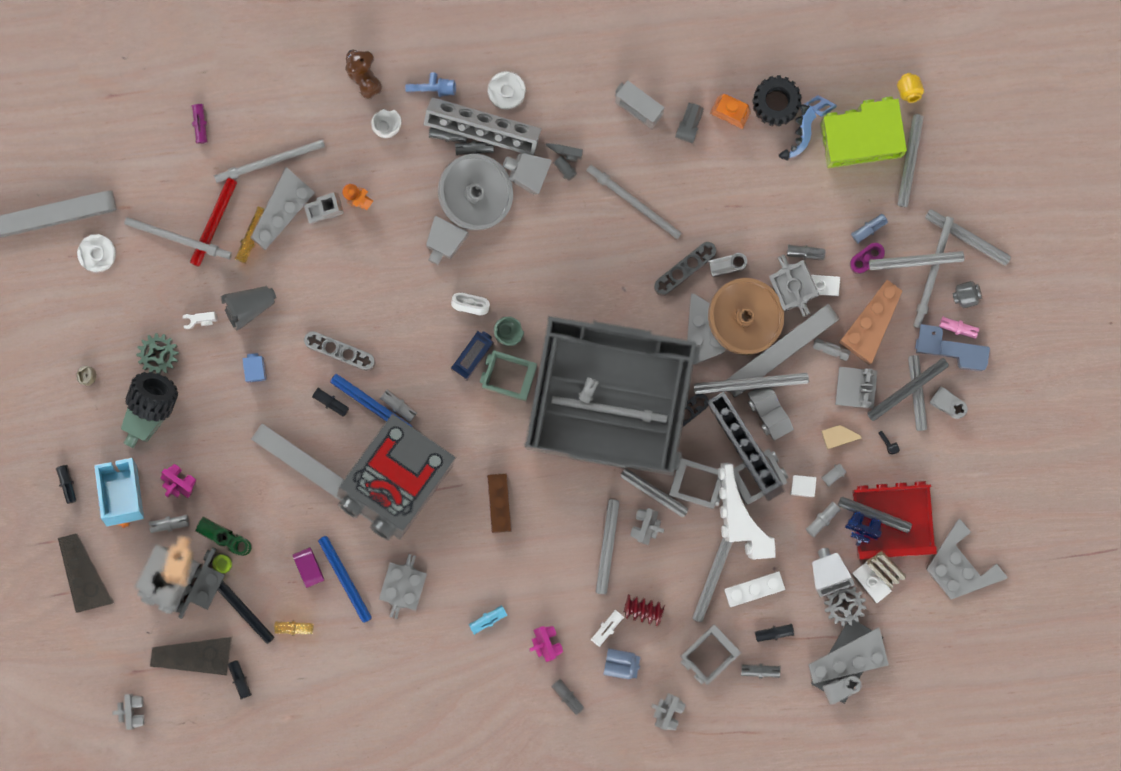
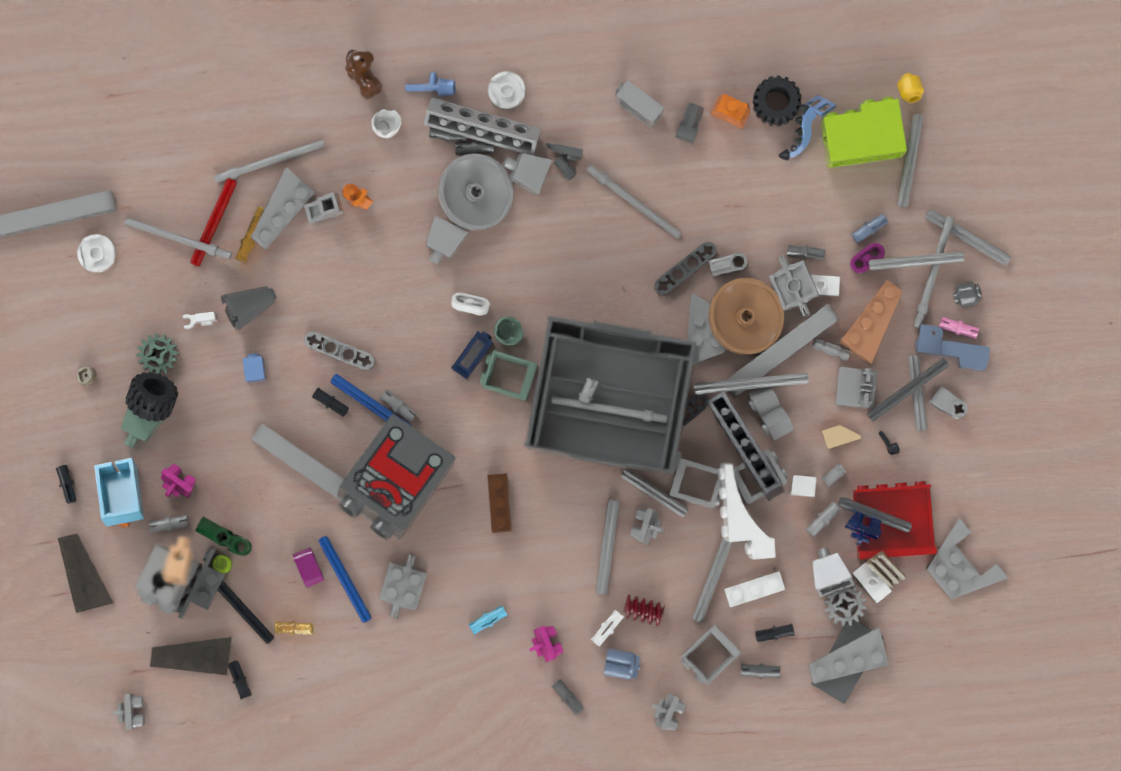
(198, 114): magenta pin -> none
(838, 689): light grey piece -> none

